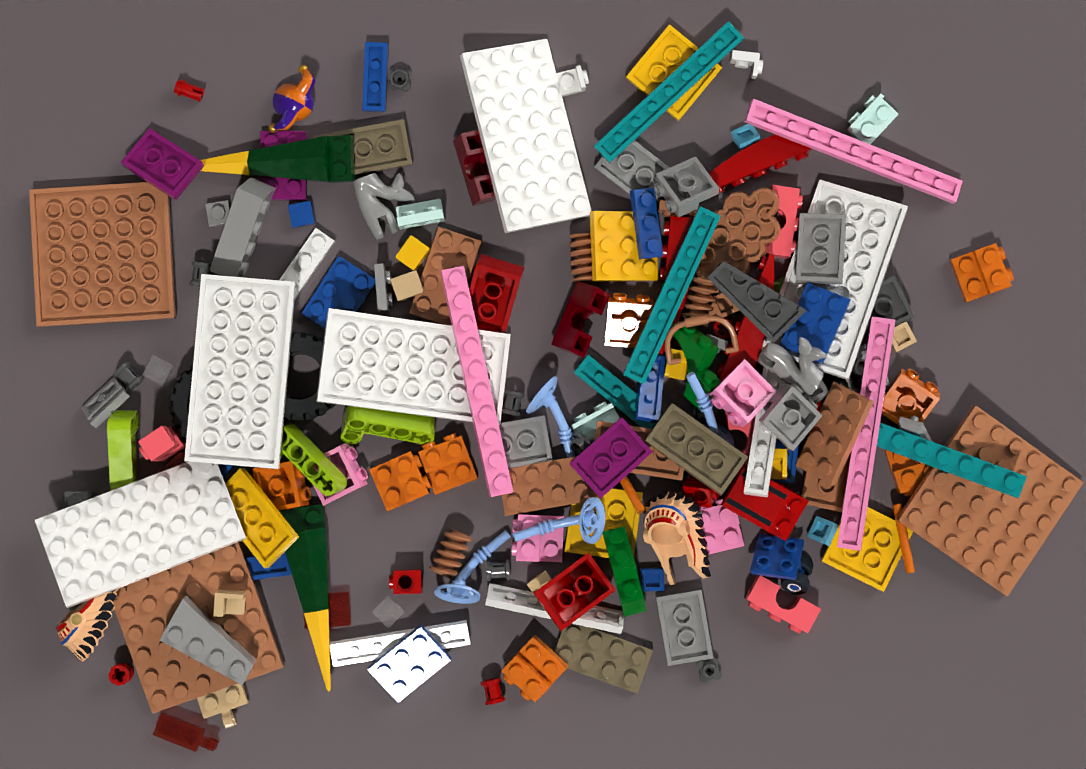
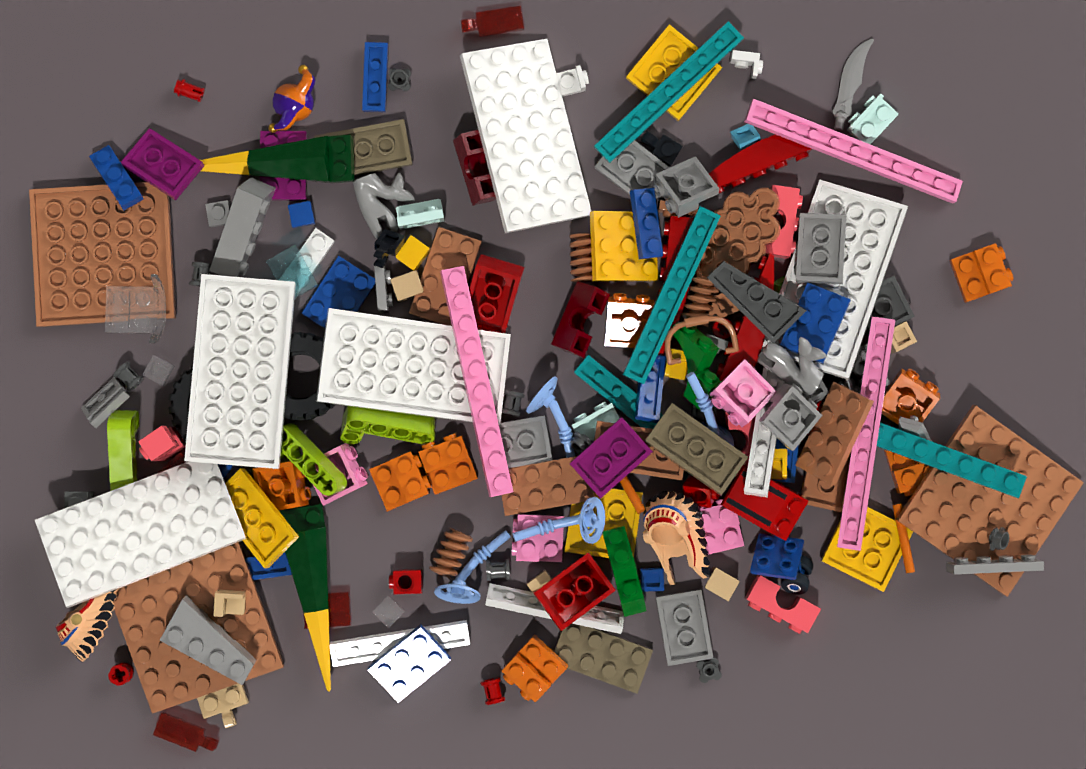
(116, 177): none -> blue plate
(136, 309): none -> clear piece
(291, 266): none -> clear light blue plate
(387, 244): none -> black plate
(495, 21): none -> clear red plate
(664, 149): none -> black plate
(721, 584): none -> tan panel
(822, 531): medium azure plate -> none
(849, 83): none -> light grey sword
(986, 565): none -> light grey plate
(998, 539): none -> dark grey plate

